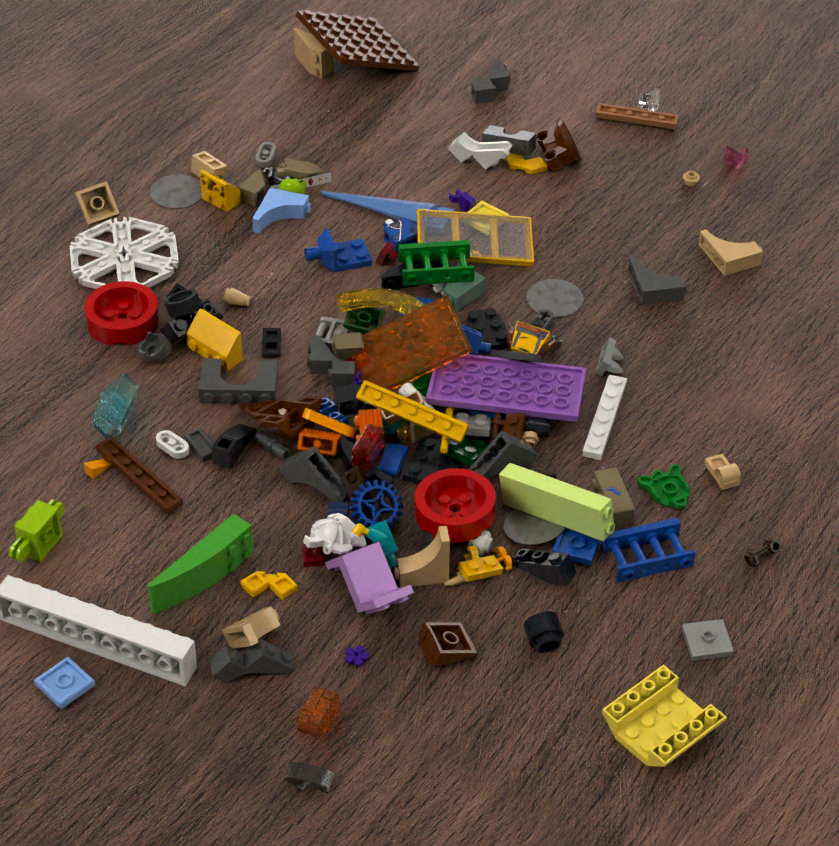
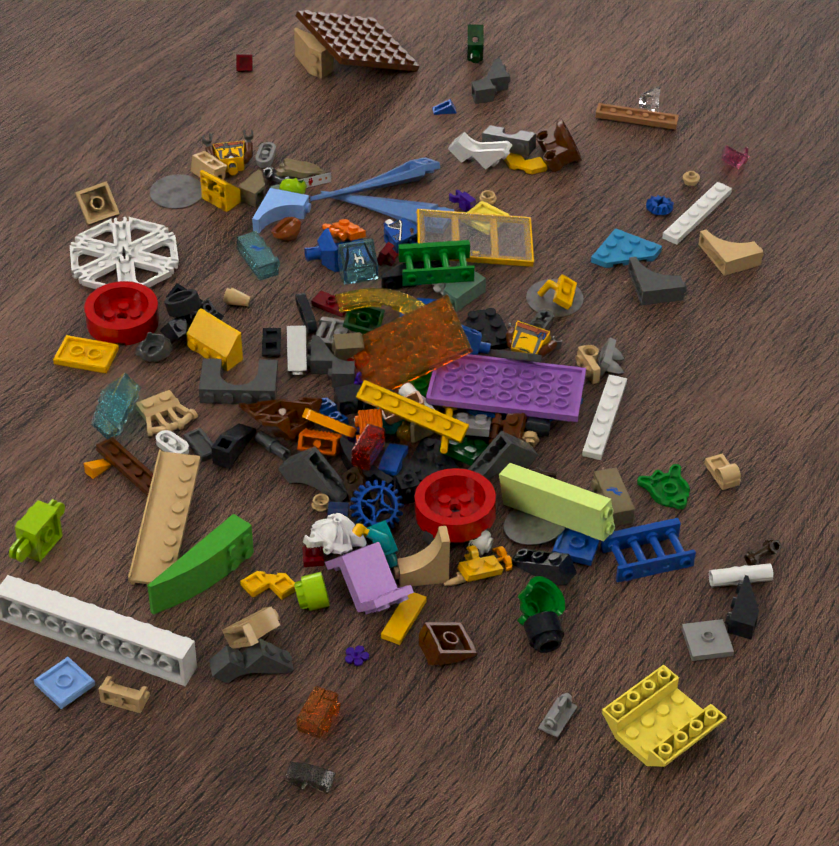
(86, 354): none -> yellow tile
(123, 696): none -> tan hinge
(161, 405): none -> tan plate
(164, 516): none -> tan plate
(232, 154): none -> torso
(244, 62): none -> dark red tile
(258, 255): none -> clear light blue brick
(287, 229): none -> dark orange hat
(297, 349): none -> white arch
(306, 312): none -> black beam
(312, 592): none -> lime piece
(320, 502): none -> tan plate
(327, 303): none -> dark red plate
(345, 230): none -> orange plate
(357, 261): none -> clear light blue slope
(403, 618): none -> yellow tile
(405, 173): none -> medium blue plate
(406, 485): none -> black brick
(444, 108): none -> blue piece
(475, 50): none -> dark green torso
(488, 197): none -> tan plate
(540, 596): none -> green helmet
(558, 715): none -> light grey hinge
(563, 289): none -> yellow plate
(588, 358): none -> tan plate
(621, 246): none -> dark azure plate
(664, 208): none -> blue gear
(697, 213): none -> white plate
(736, 574): none -> white axle
(745, 611): none -> black slope

